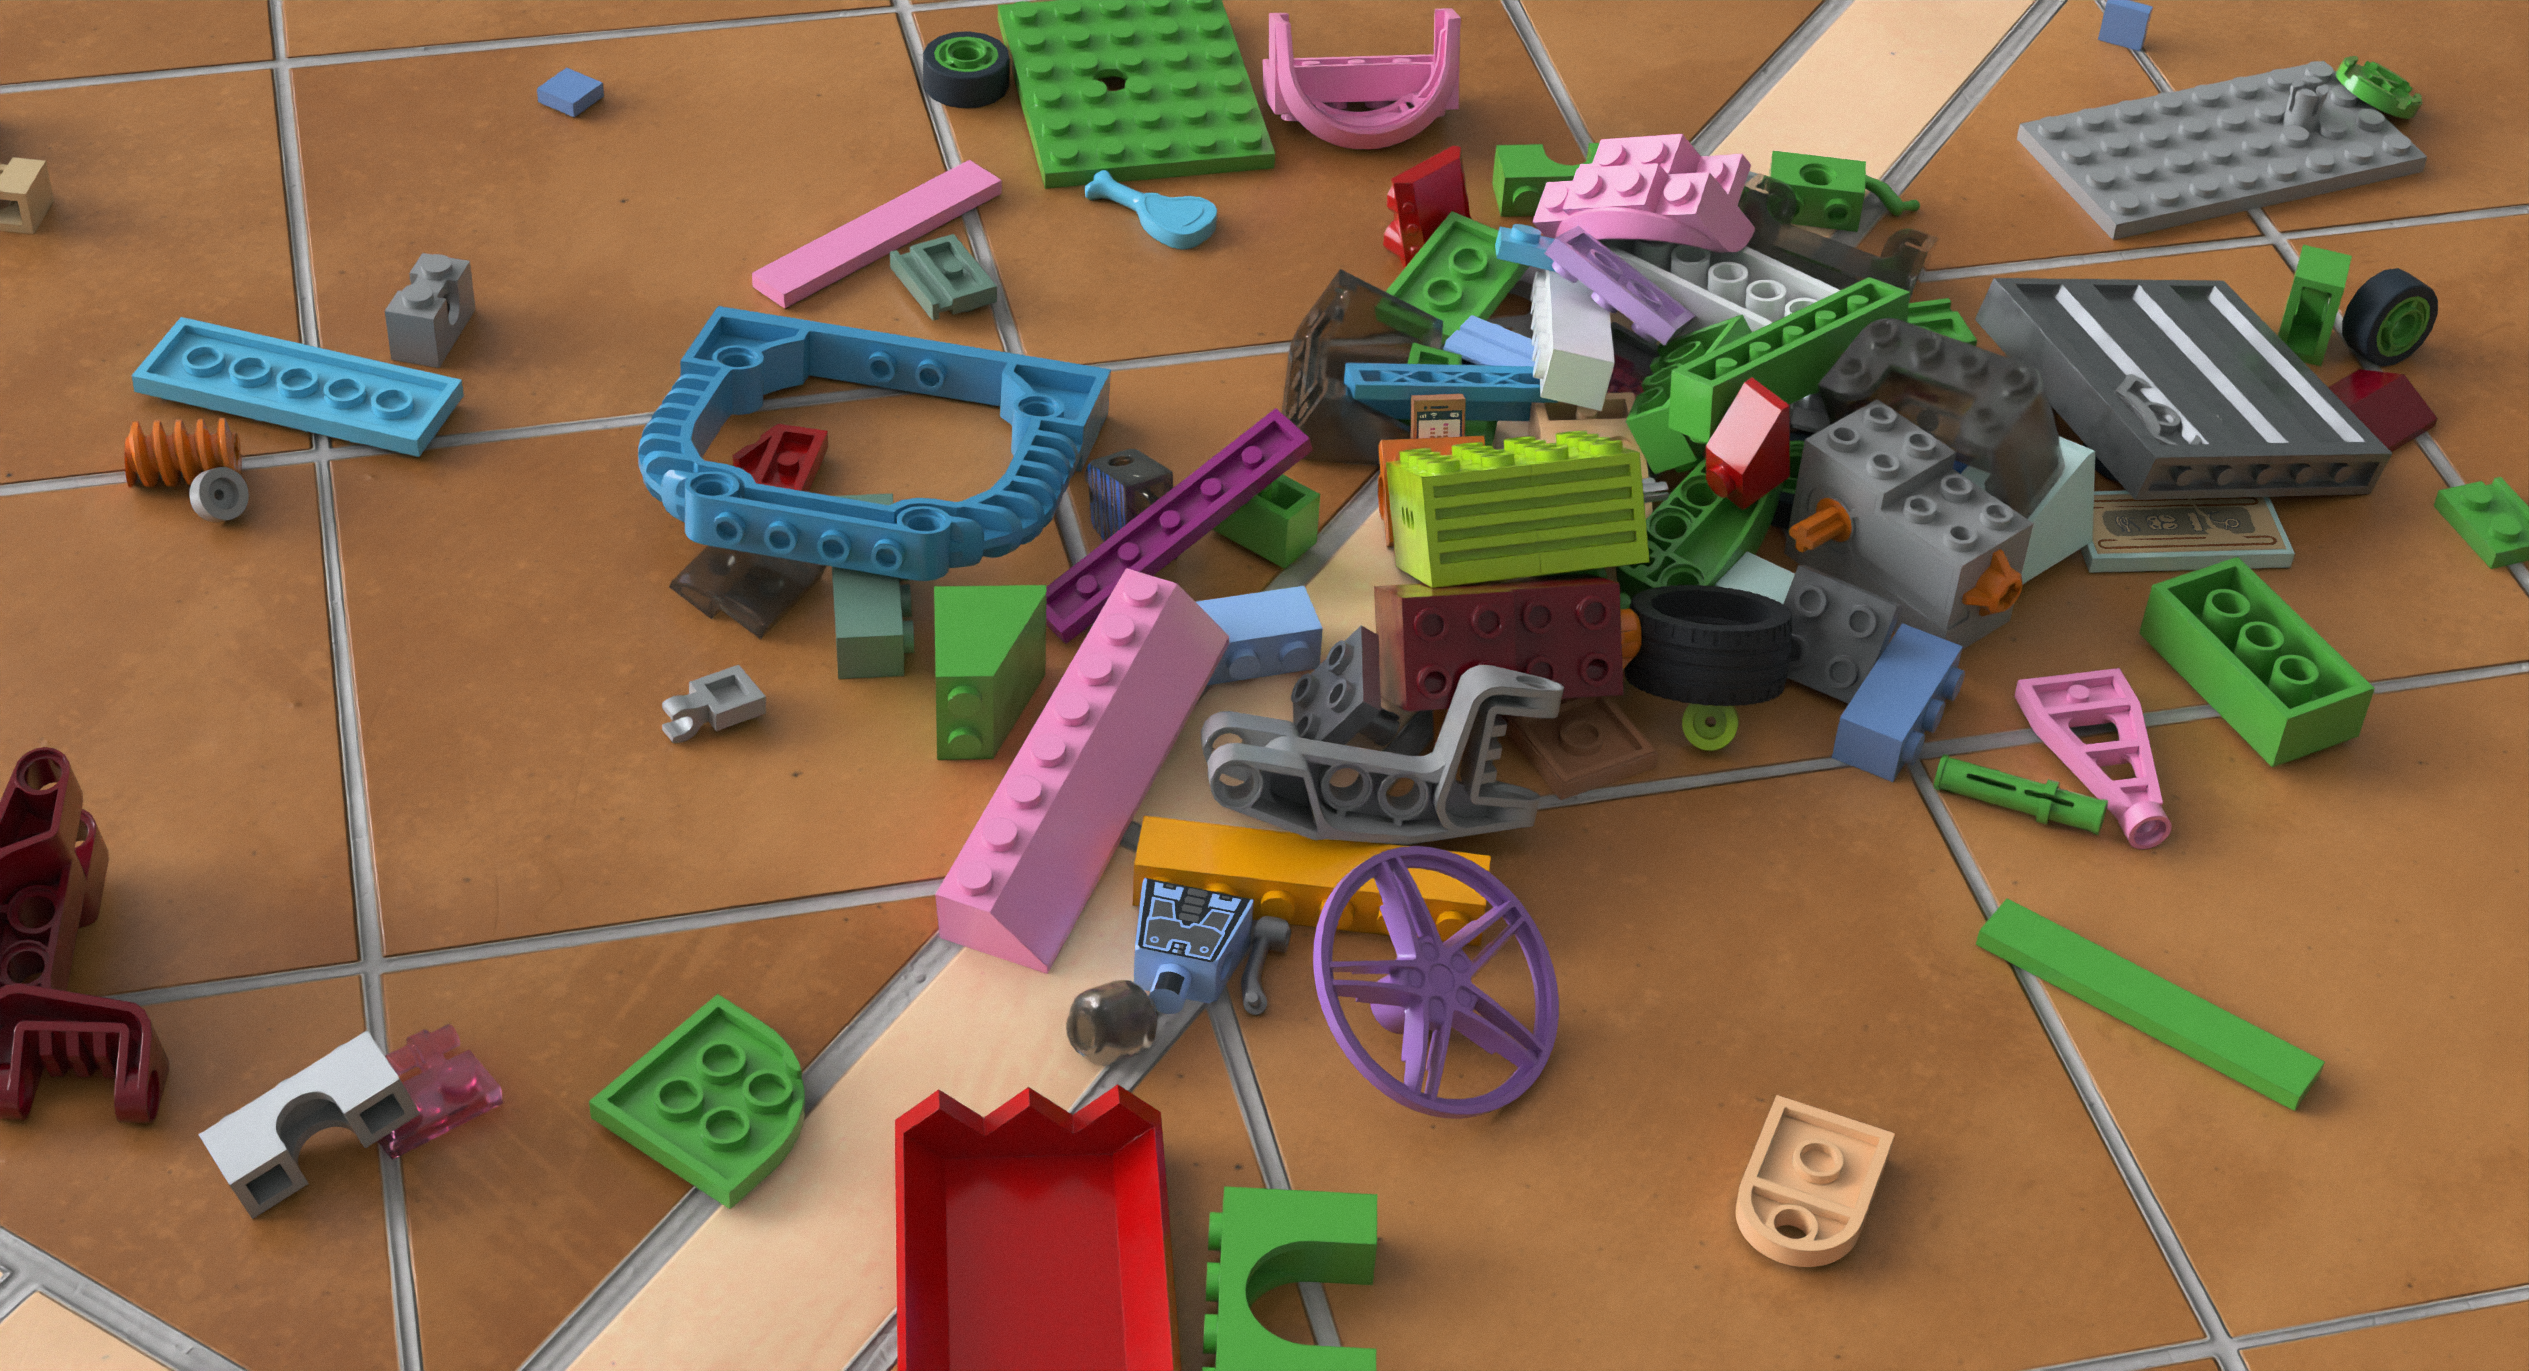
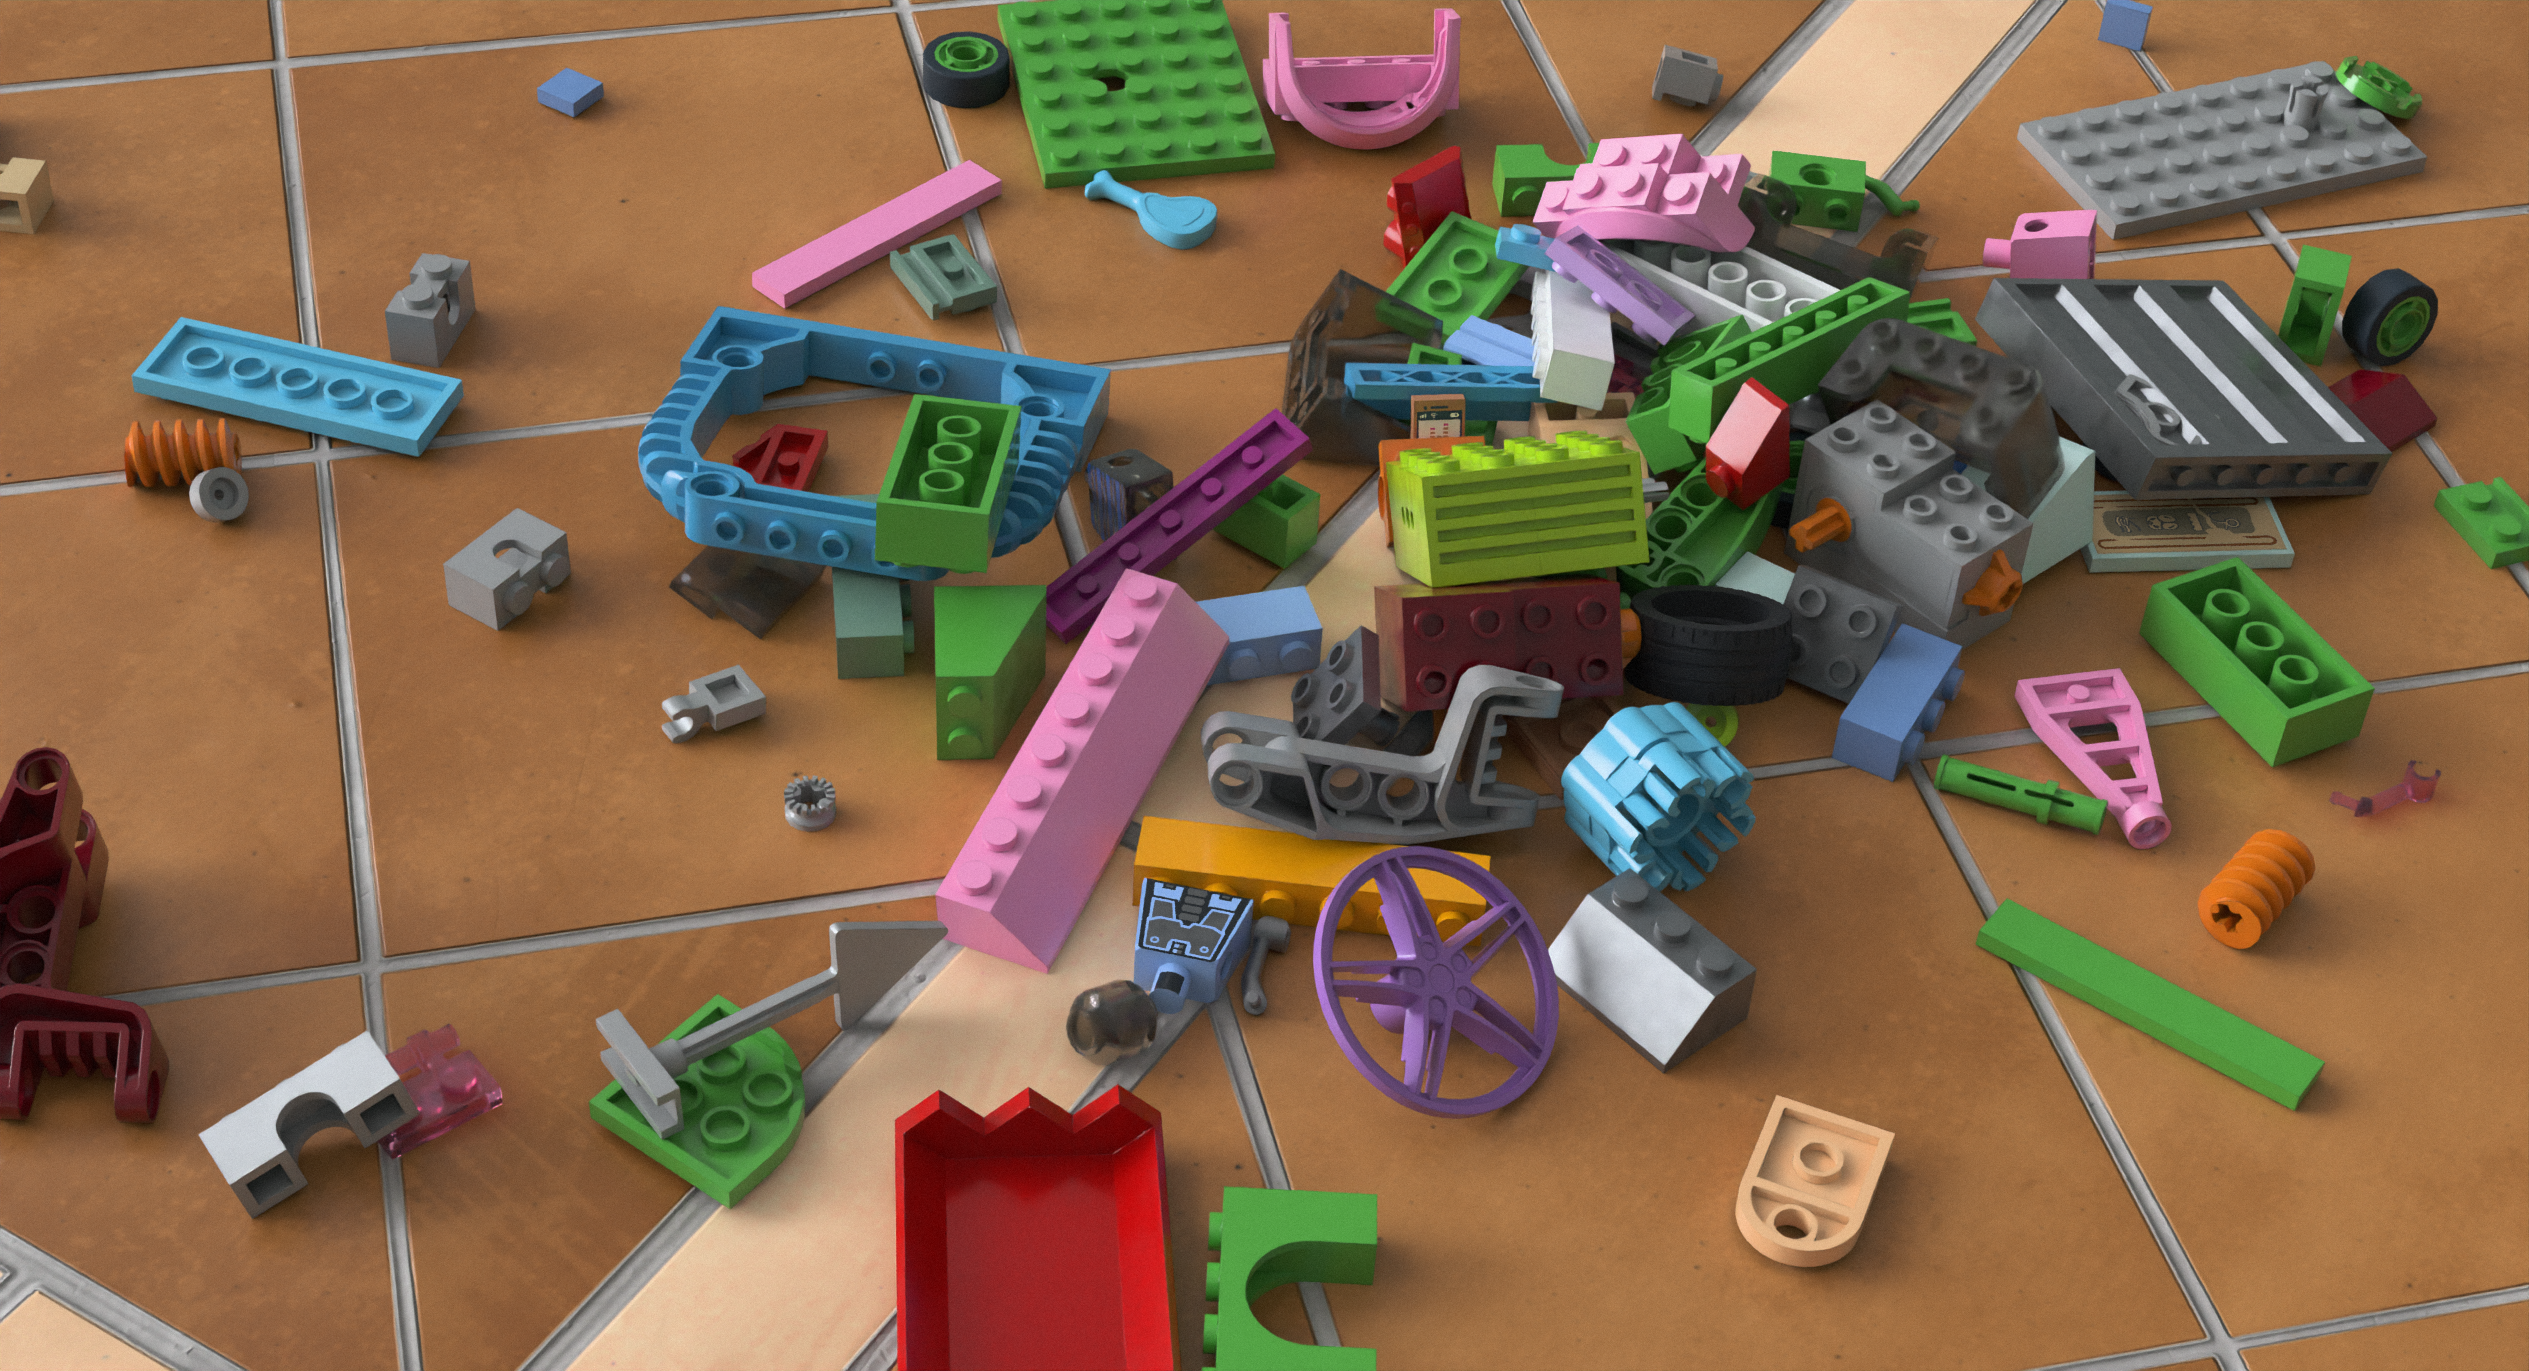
(504, 587): none -> light grey brick
(814, 791): none -> light grey bush
(863, 968): none -> light grey piece
(948, 484): none -> bright green brick
(1650, 789): none -> medium azure piece
(1651, 971): none -> flat silver slope
(1686, 77): none -> light grey brick
(2047, 246): none -> bright pink torso
(2255, 887): none -> orange piece
(2413, 787): none -> clear pink piece

